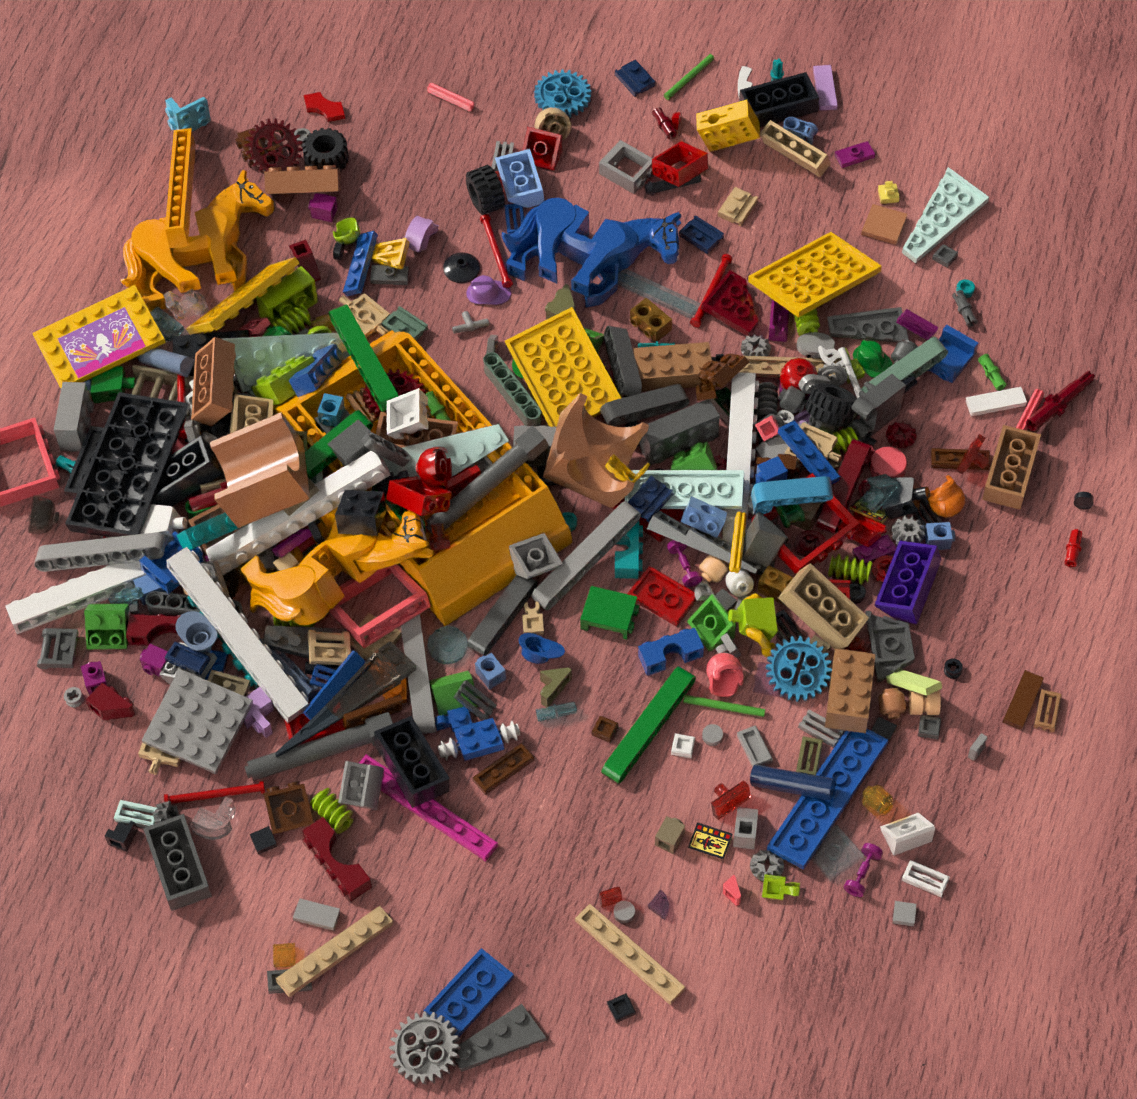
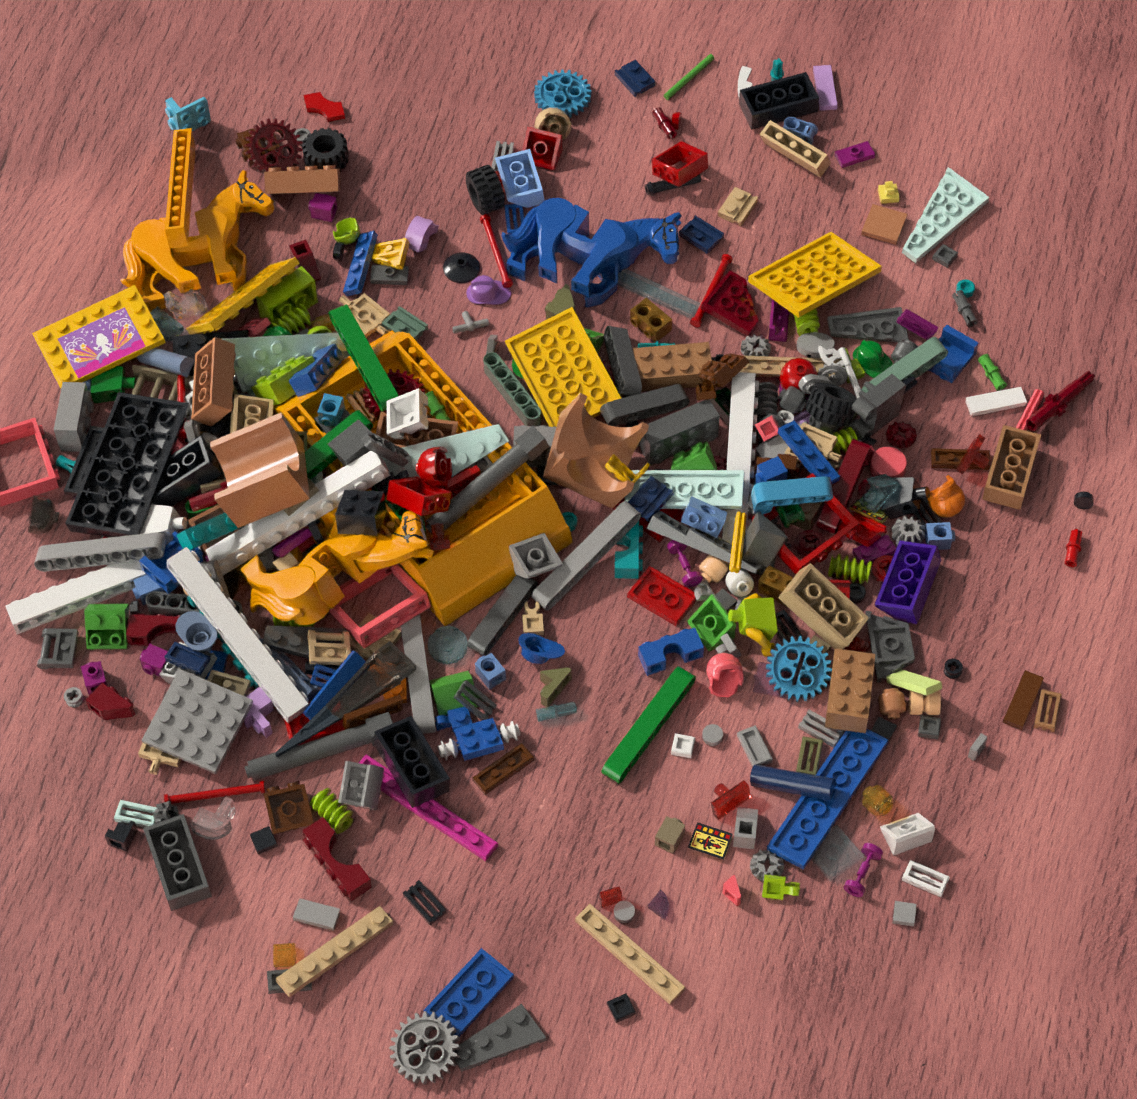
(126, 596): clear light blue axle -> none
(413, 890): none -> black tile
(451, 97): coral axle -> none
(604, 729): reddish brown tile -> none
(609, 611): green panel -> none
(615, 155): light grey window -> none
(724, 705): bright green bar -> none
(728, 125): yellow piece -> none

